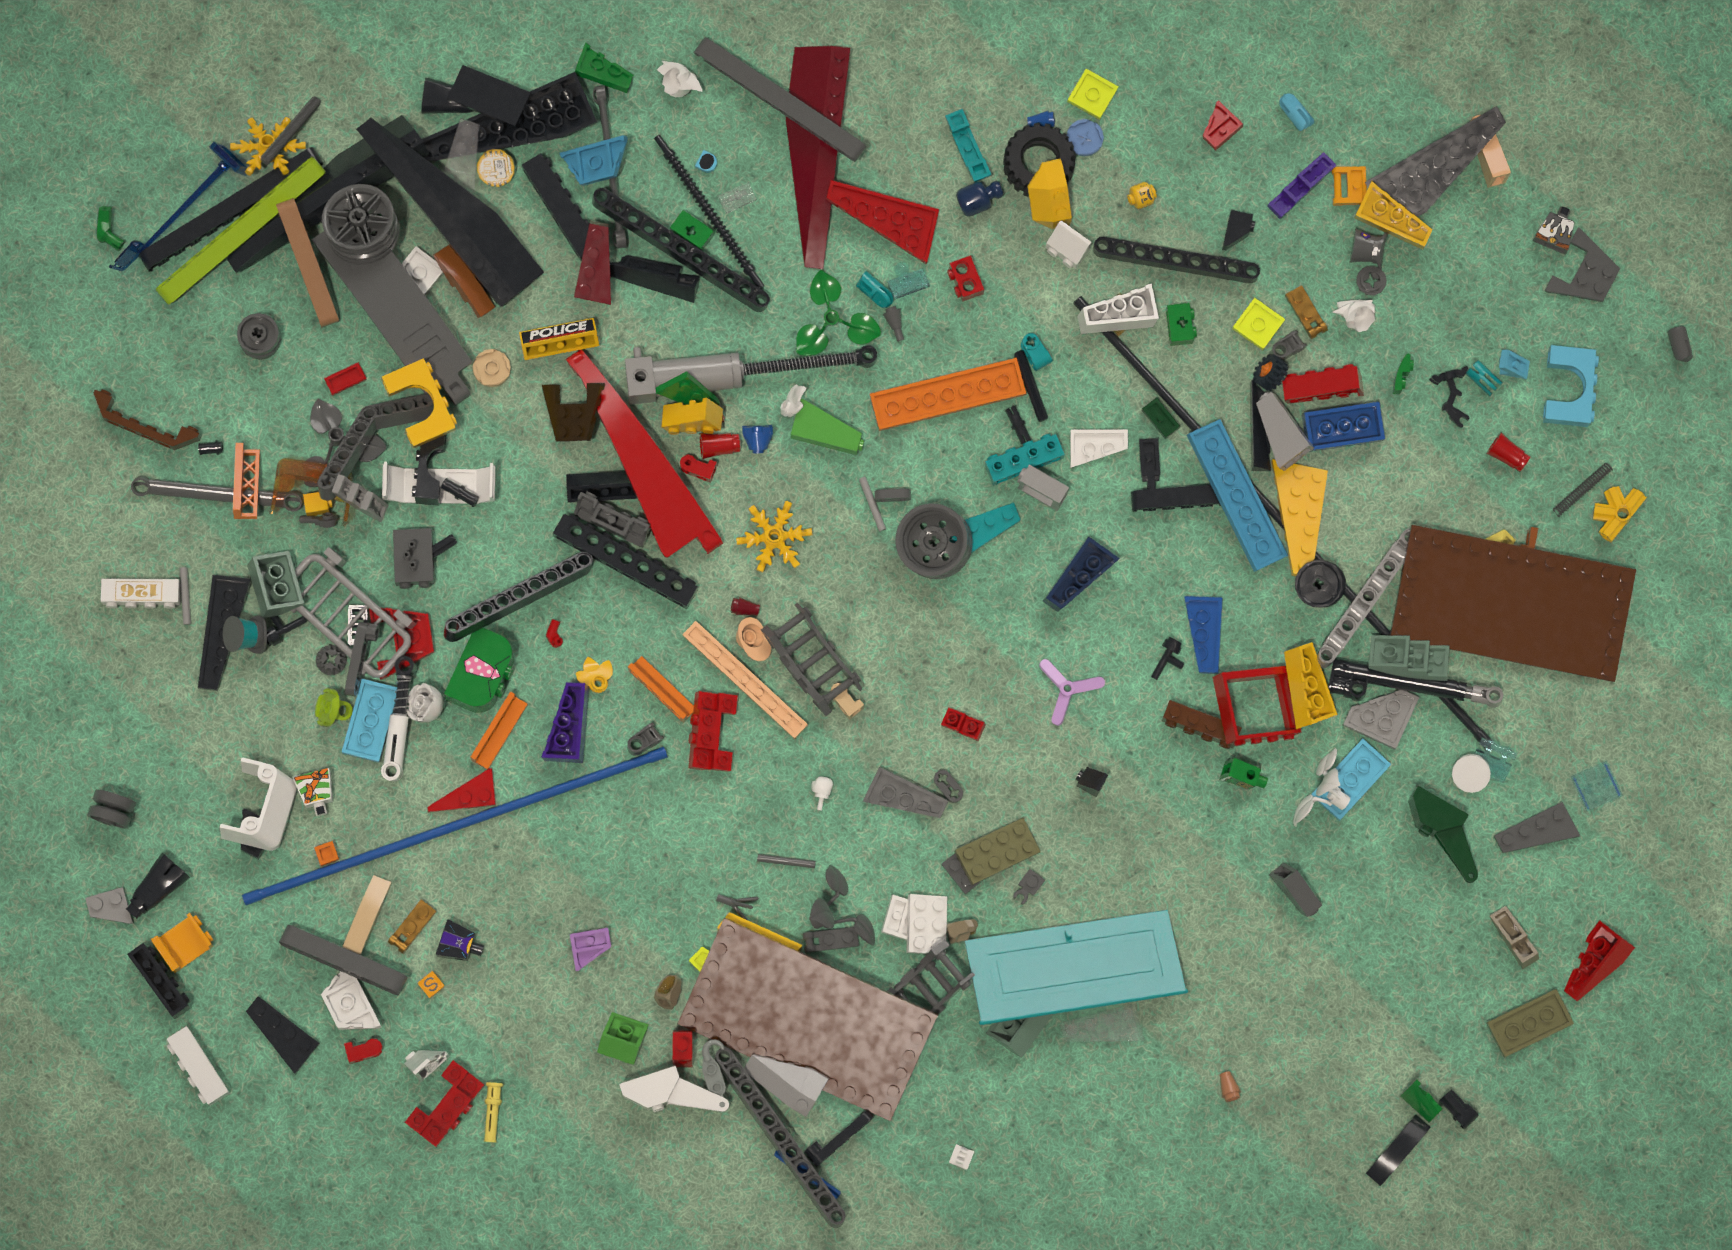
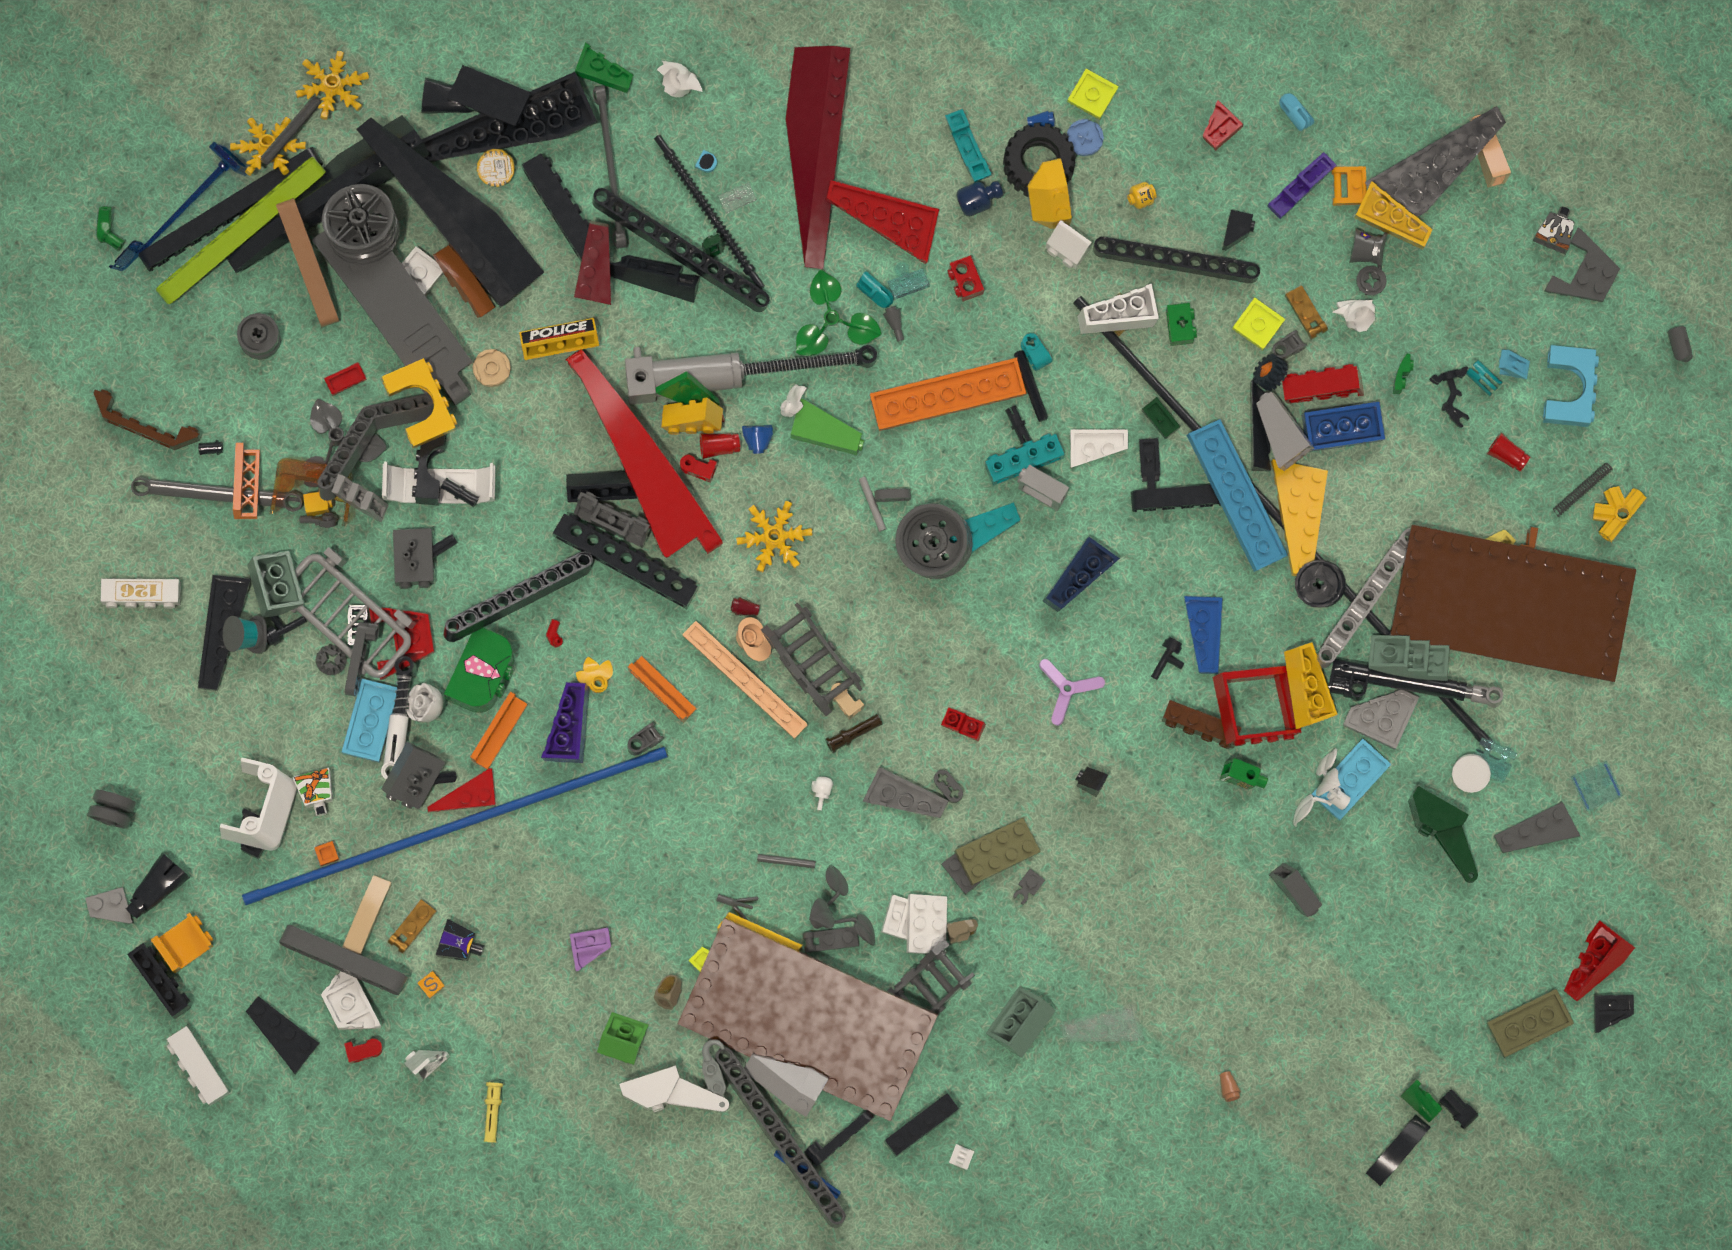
(185, 596): light grey bar -> none
(328, 708): lime tile -> none
(332, 79): none -> yellow piece
(414, 776): none -> dark grey piece
(450, 1108): red bracket -> none
(463, 155): clear wing -> none
(572, 421): dark brown wing -> none
(596, 161): dark azure wing -> none
(682, 1048): red torso -> none
(685, 223): green brick -> none
(706, 731): red bracket -> none
(712, 245): none -> dark green plate
(780, 99): dark grey beam -> none
(845, 737): none -> dark brown pin
(921, 1125): none -> black brick
(1075, 967): door -> none
(1514, 937): dark tan slope -> none
(1611, 1010): none -> black wing

